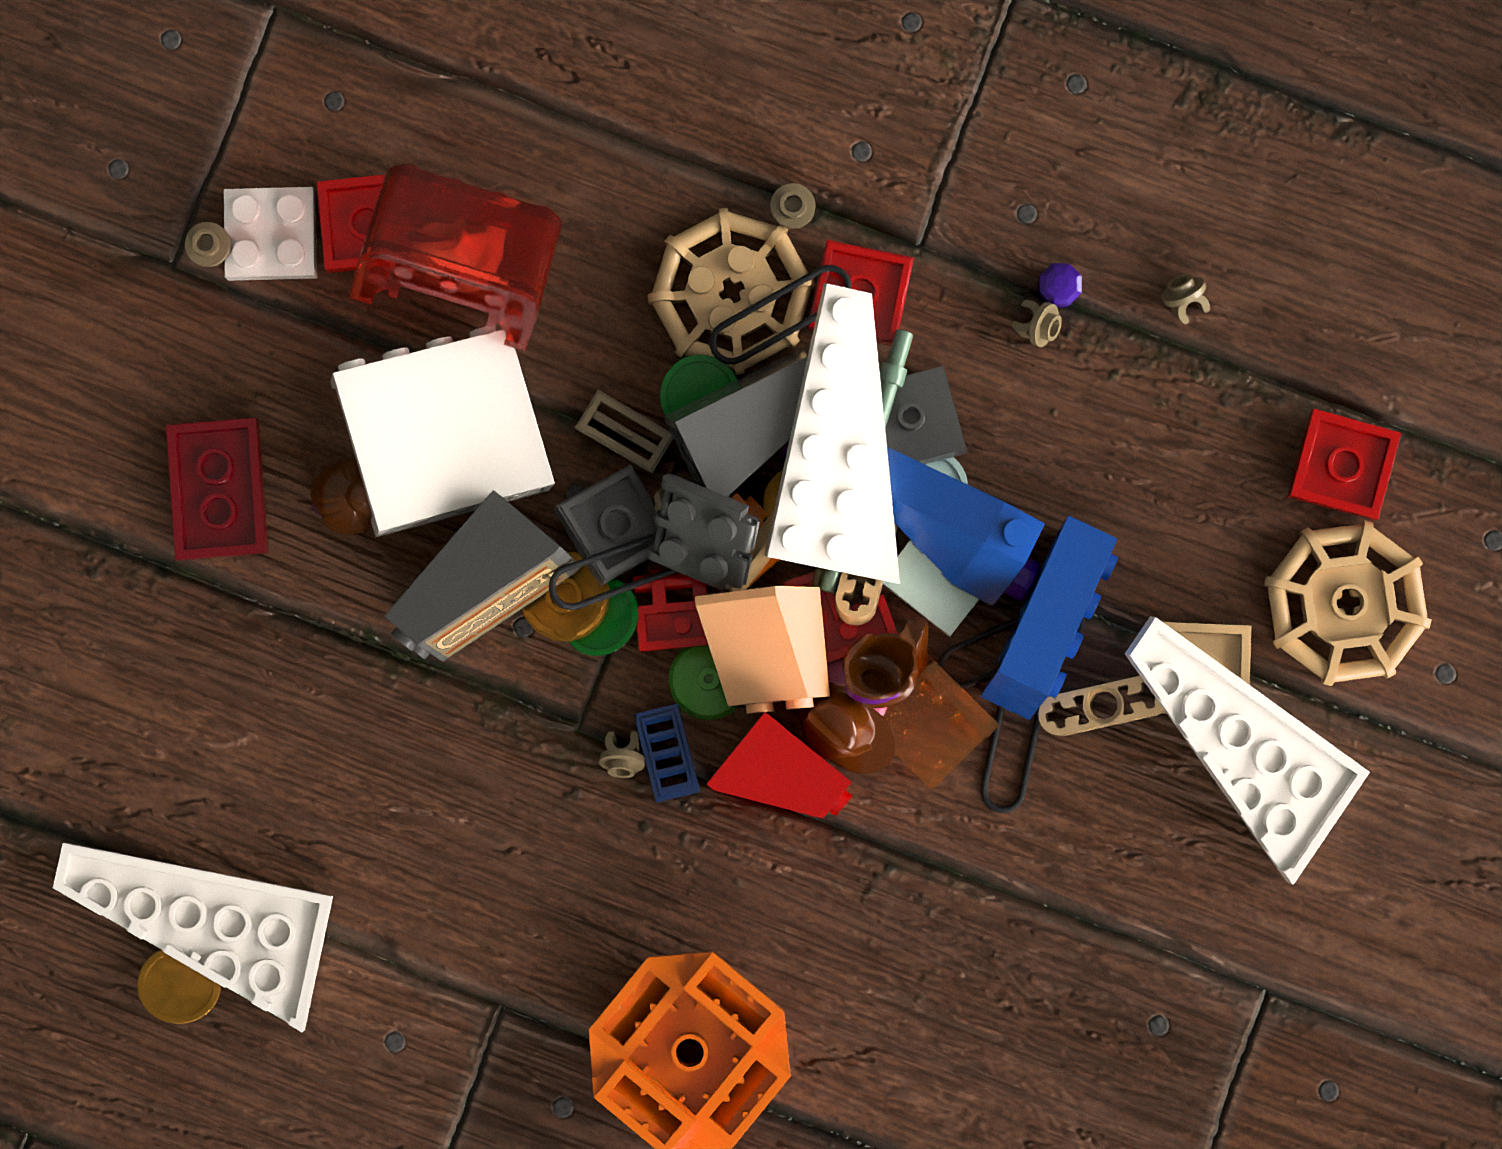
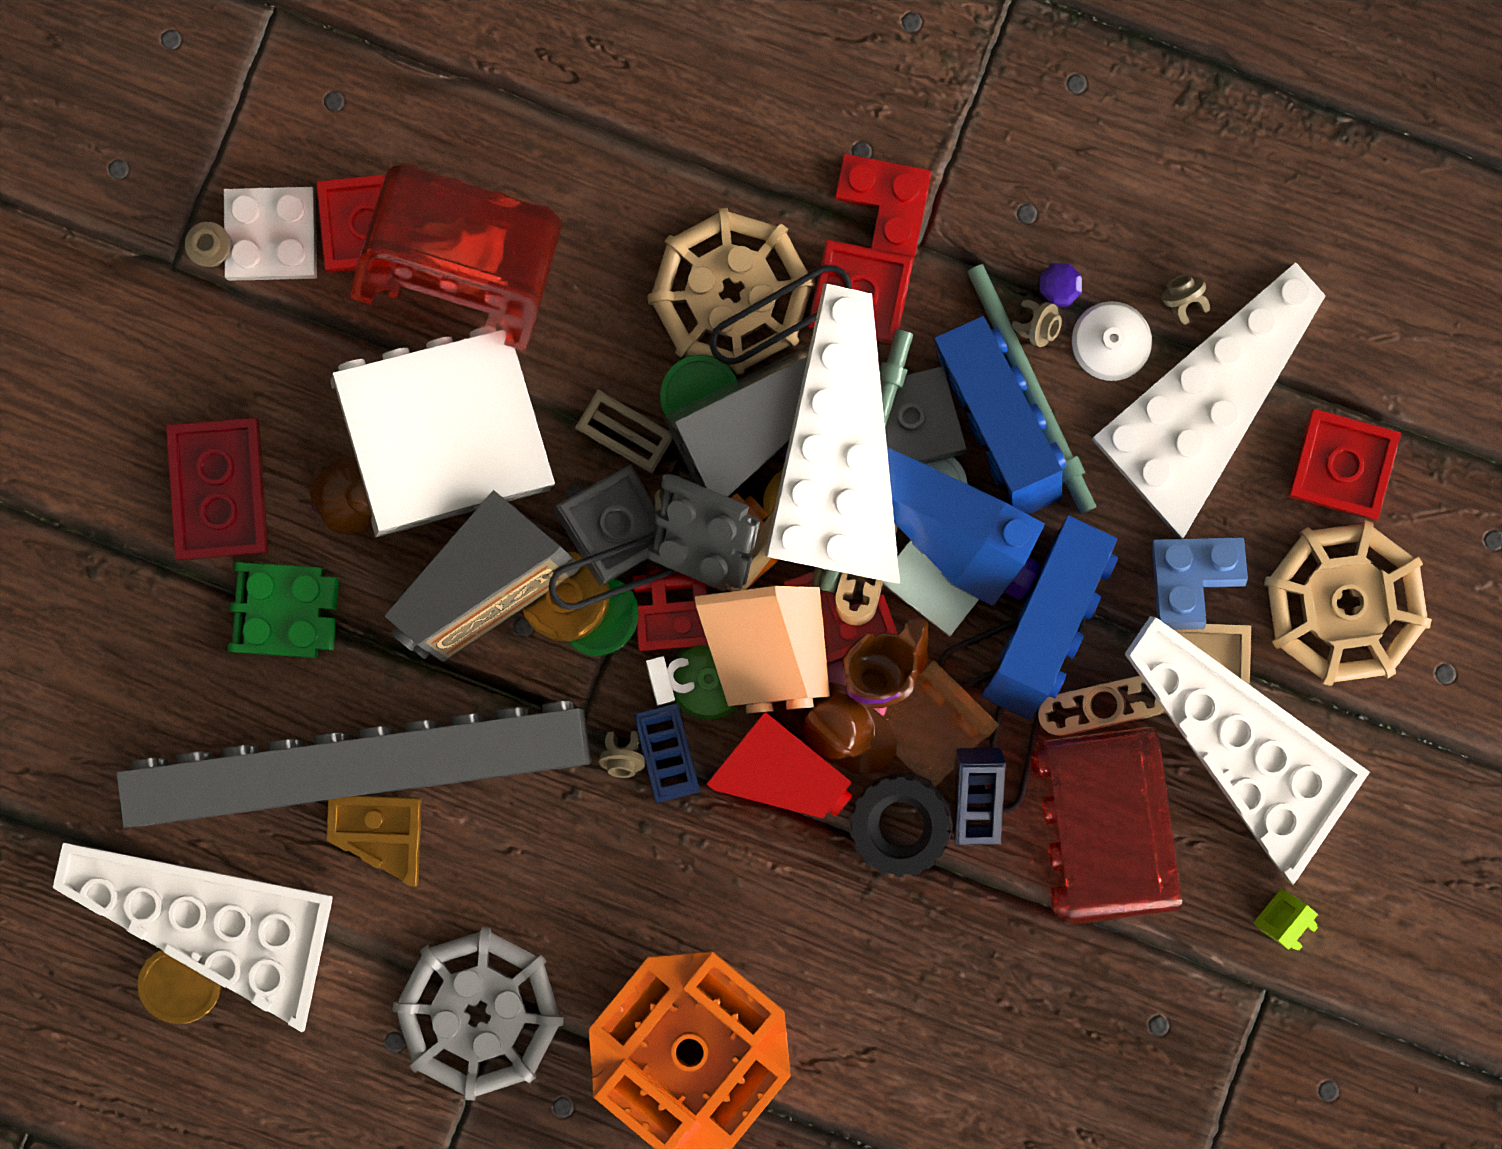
(283, 610): none -> green plate
(347, 768): none -> dark grey piece
(379, 831): none -> pearl gold wing
(503, 1005): none -> light grey plate
(663, 680): none -> white tile
(792, 206): dark tan plate -> none
(893, 858): none -> black tyre
(894, 190): none -> red plate
(979, 767): none -> dark blue slope
(998, 318): none -> sand green bar
(1002, 415): none -> blue wedge
(1108, 826): none -> clear red windscreen
(1111, 341): none -> white piece
(1186, 567): none -> medium blue plate
(1194, 417): none -> white wing
(1286, 919): none -> lime tile

